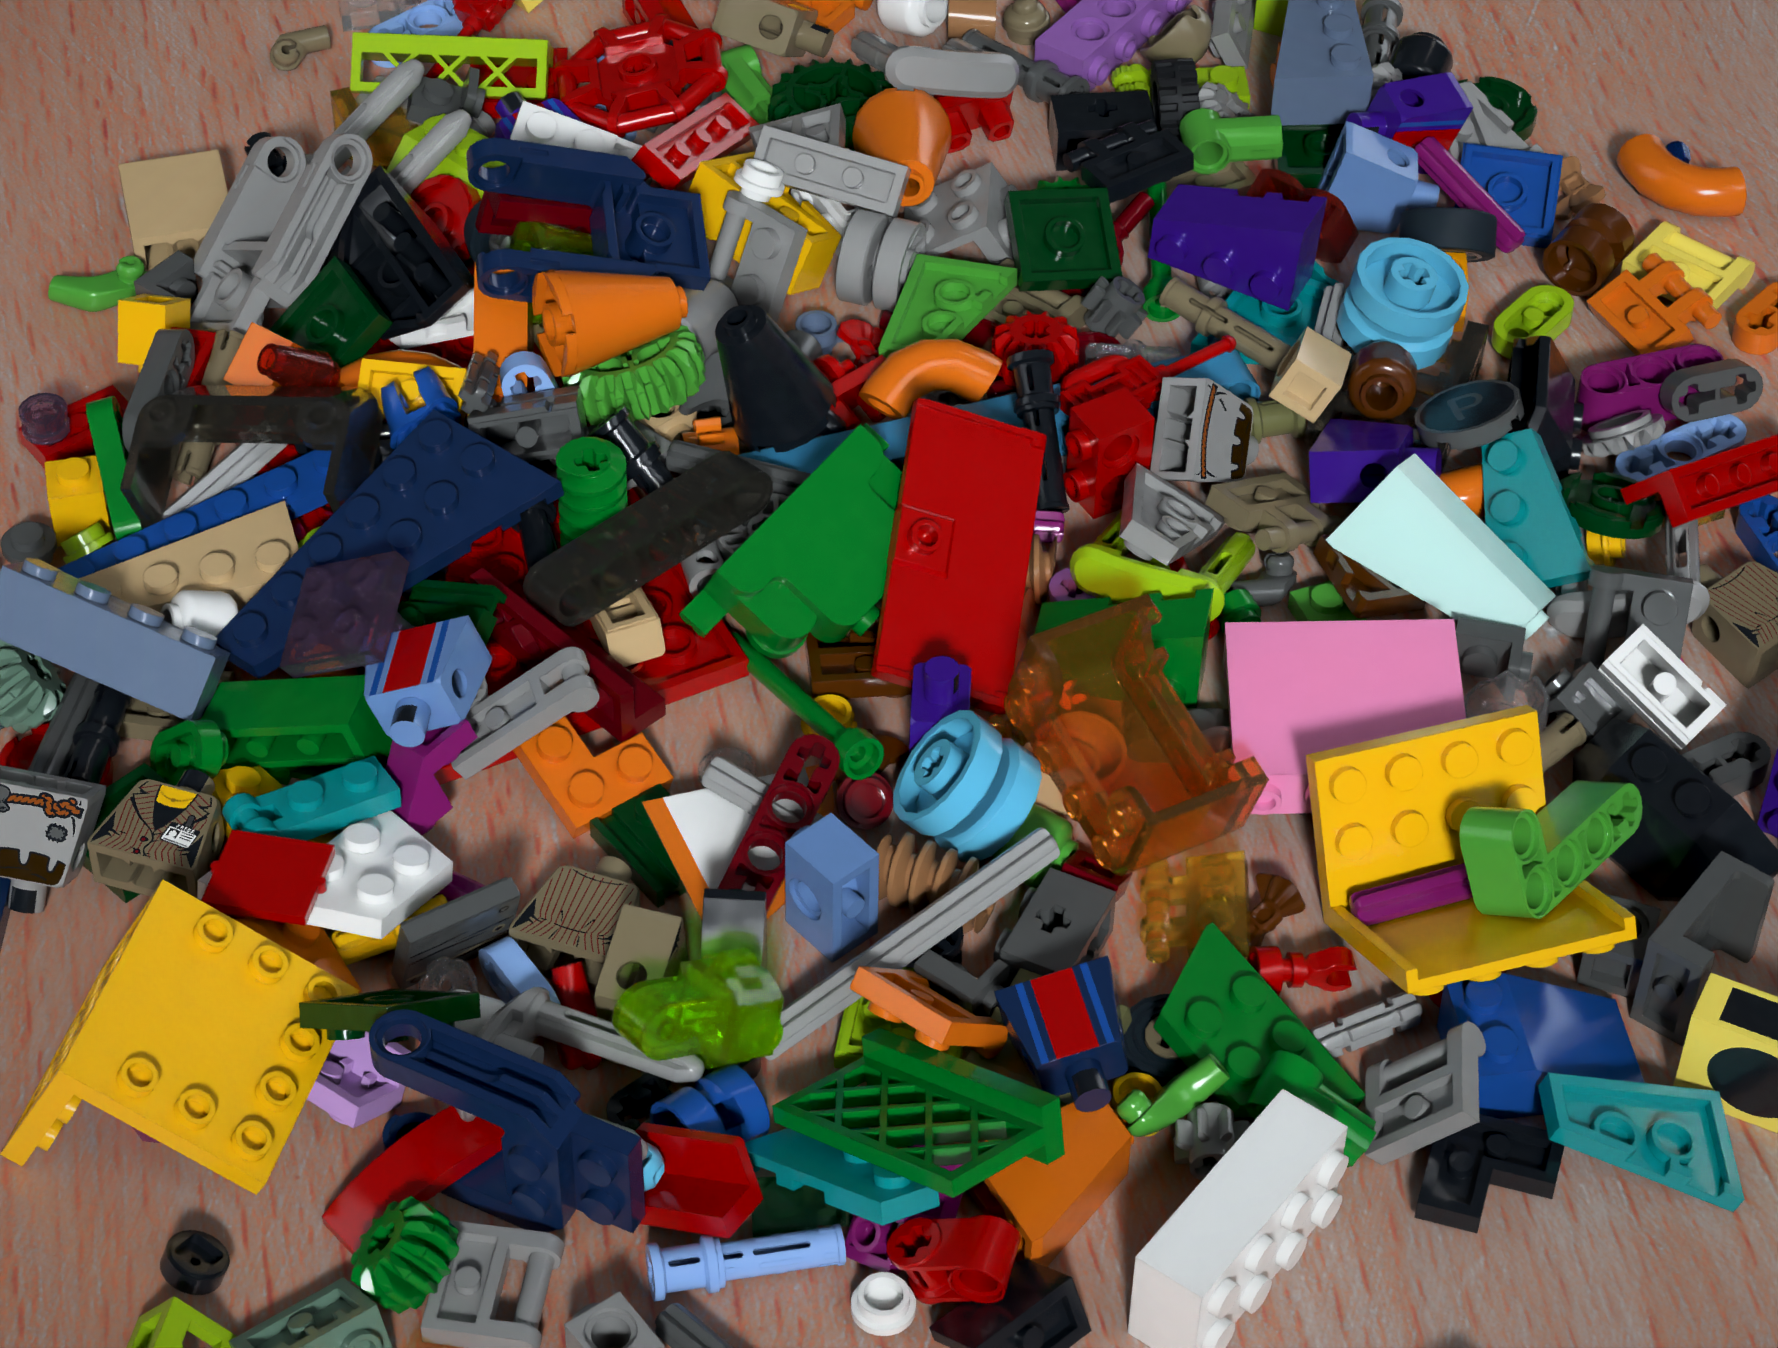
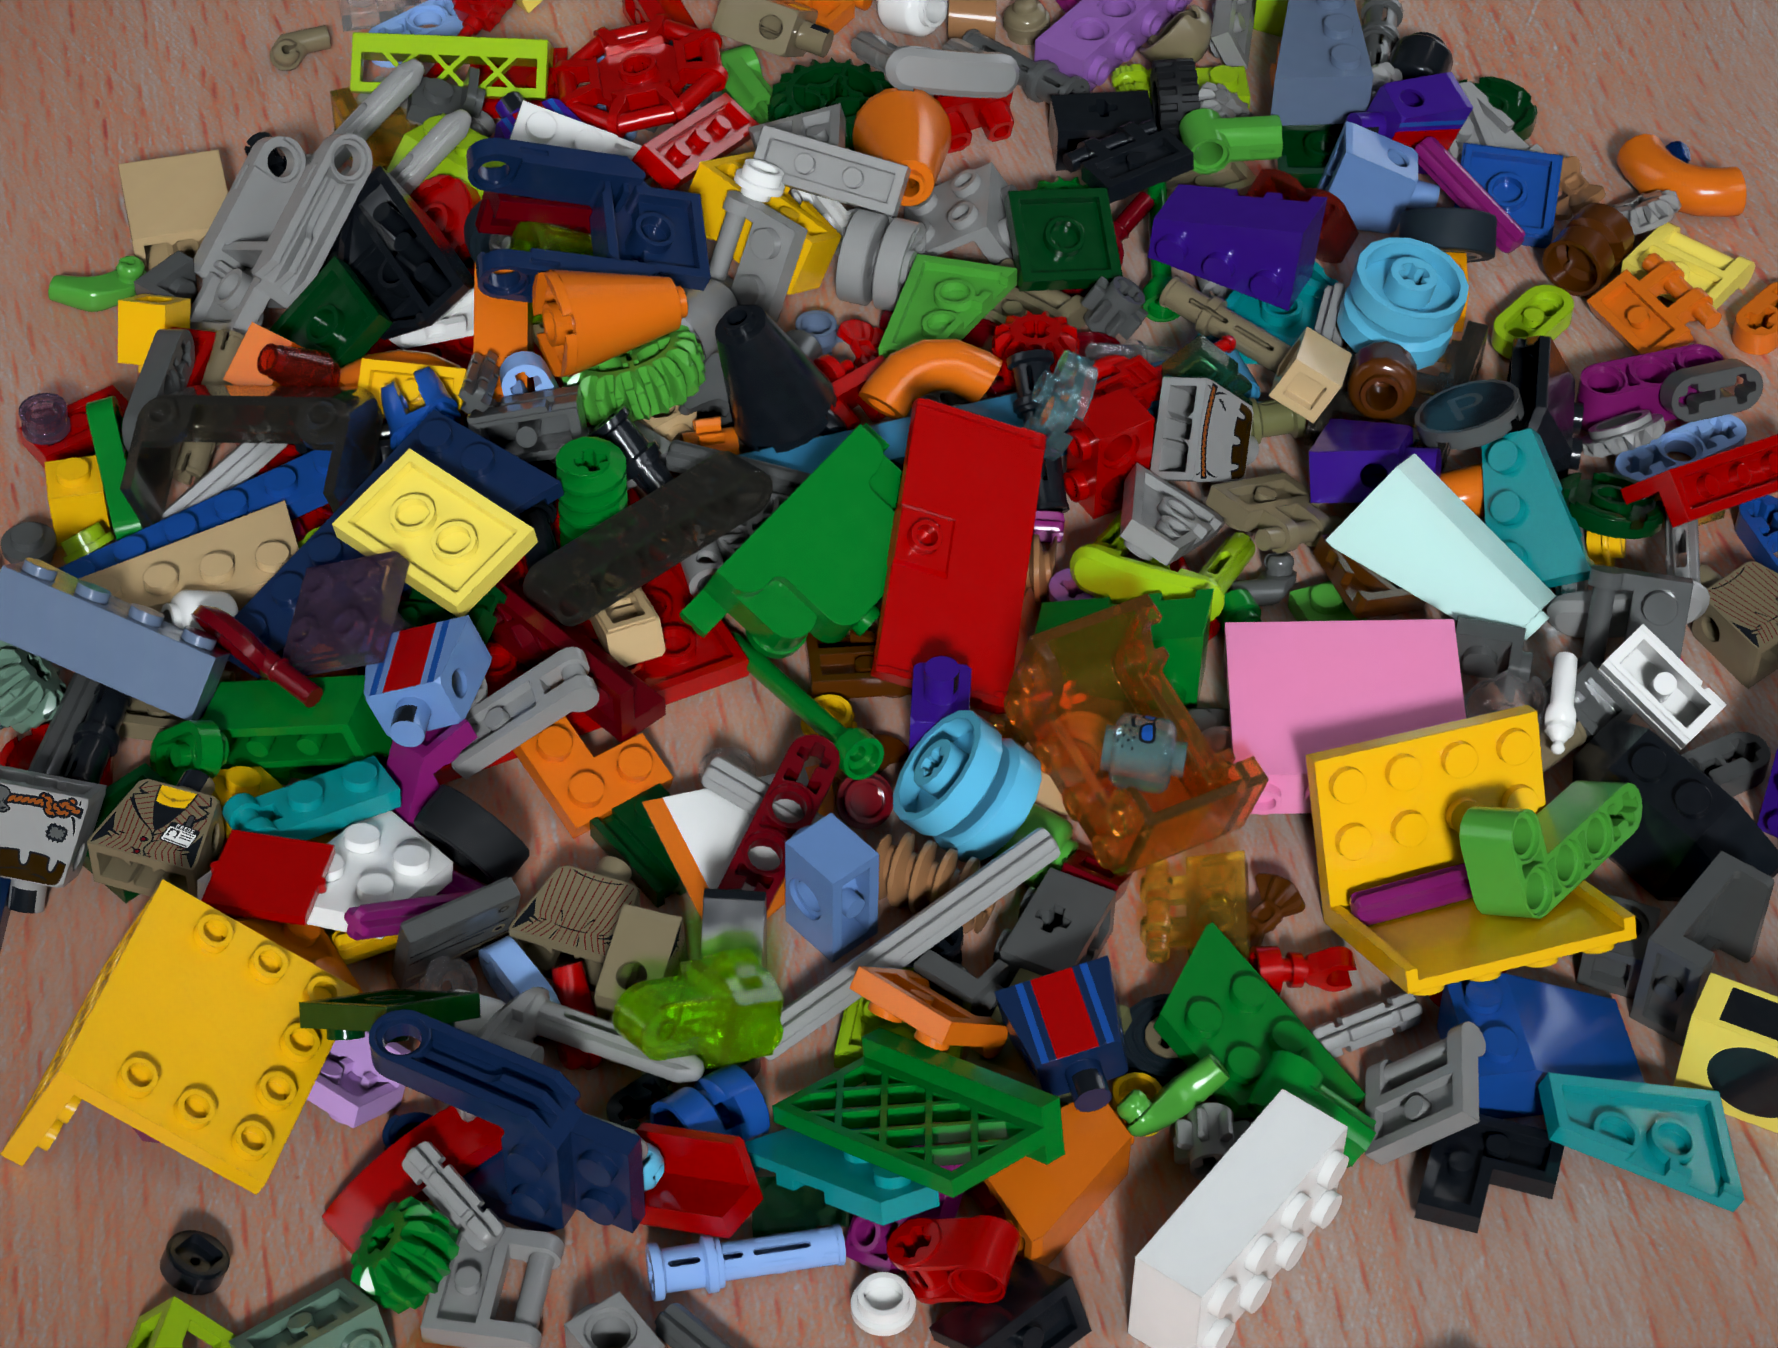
(256, 655): none -> dark red piece
(385, 918): none -> magenta axle
(444, 528): none -> light yellow plate
(453, 1196): none -> light grey axle
(471, 836): none -> black tyre
(1061, 400): none -> clear light blue plate
(1143, 753): none -> clear light blue head
(1206, 360): none -> clear green plate
(1560, 713): none -> white piece
(1649, 210): none -> light grey gear

